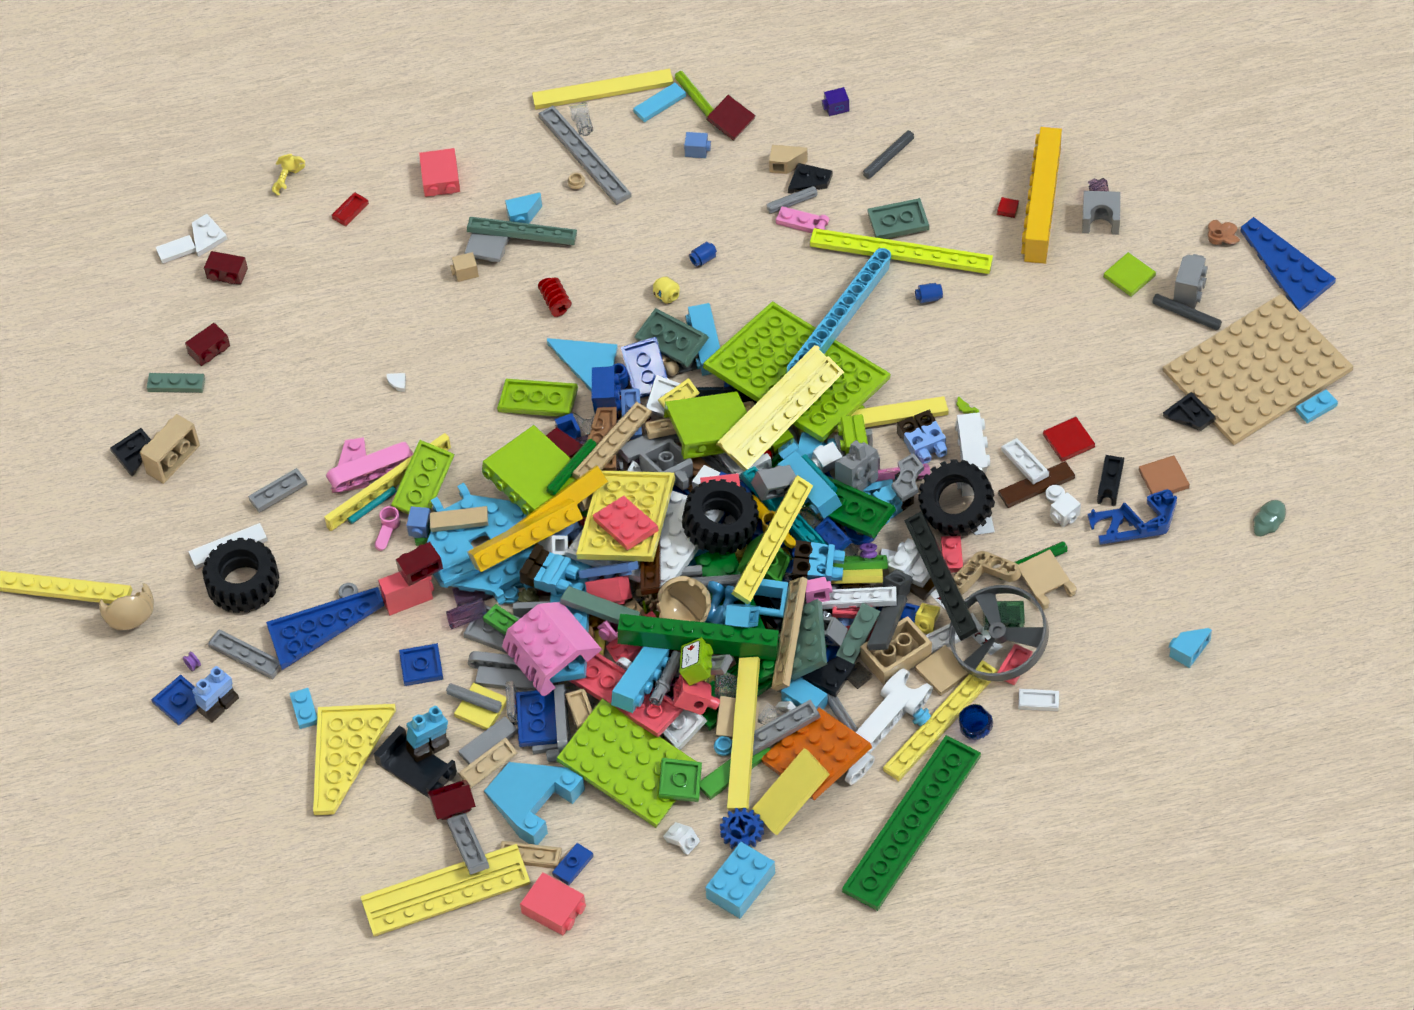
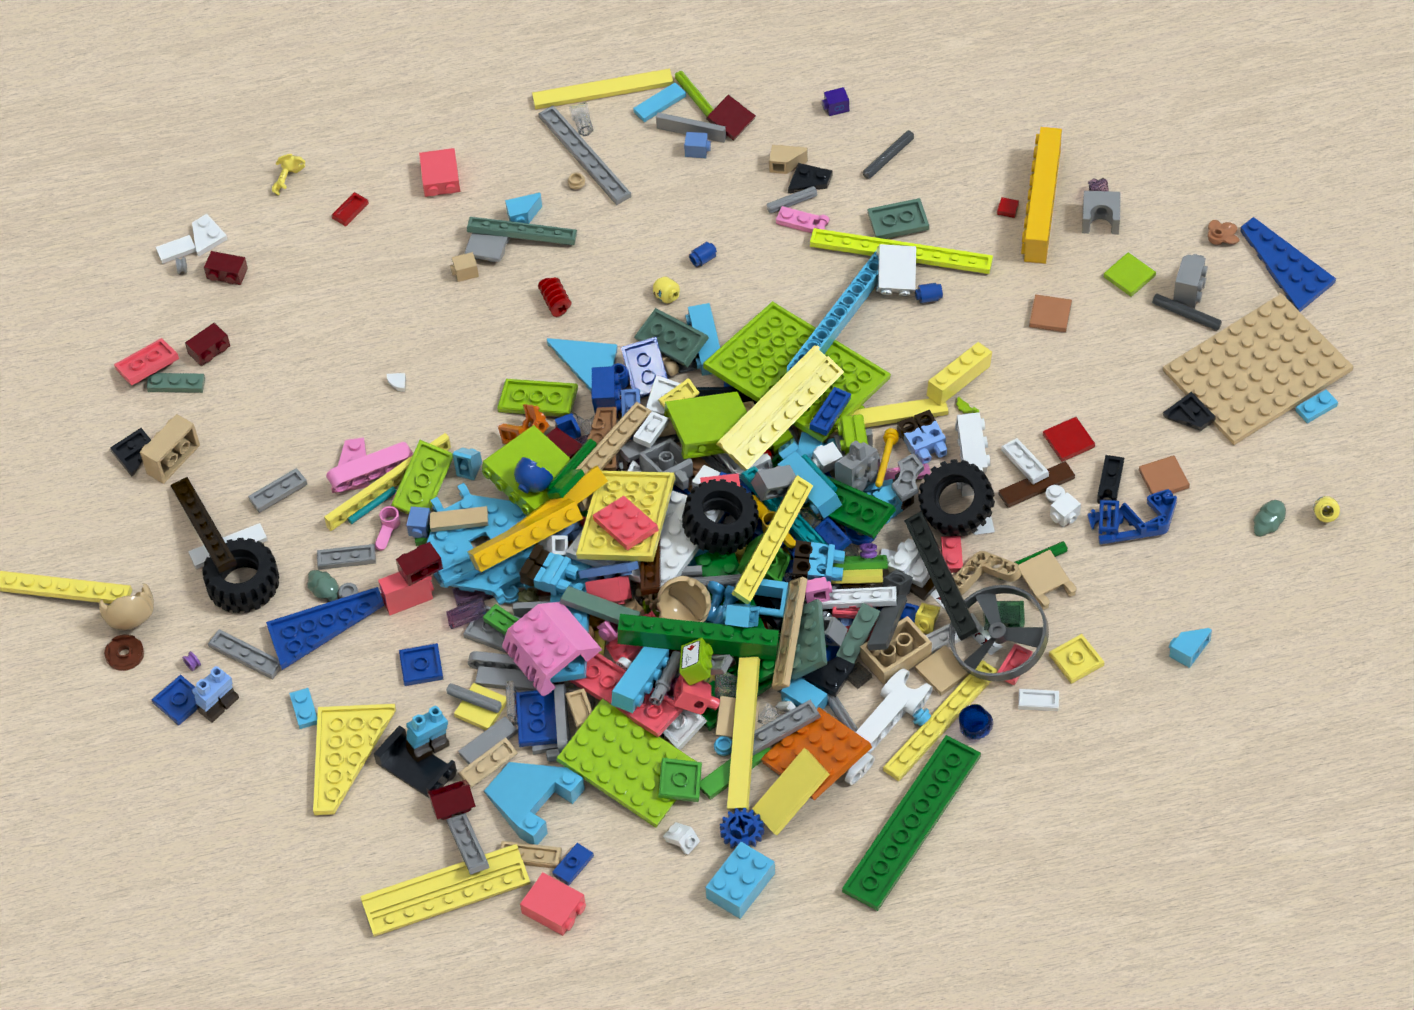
(127, 661): none -> copper tile
(146, 361): none -> coral plate
(181, 265): none -> light grey bush
(203, 525): none -> dark brown tile
(322, 585): none -> sand green arm
(346, 556): none -> light grey tile
(467, 462): none -> medium azure slope
(531, 477): none -> blue cylinder
(535, 417): none -> orange tile
(565, 484): none -> green tile
(651, 429): none -> white plate
(683, 125): none -> light grey tile
(830, 411): none -> blue plate
(890, 438): none -> yellow piece
(896, 269): none -> white panel
(959, 373): none -> light yellow brick
(1050, 313): none -> nougat tile
(1076, 658): none -> light yellow tile
(1108, 529): none -> blue tile
(1331, 513): none -> light yellow head

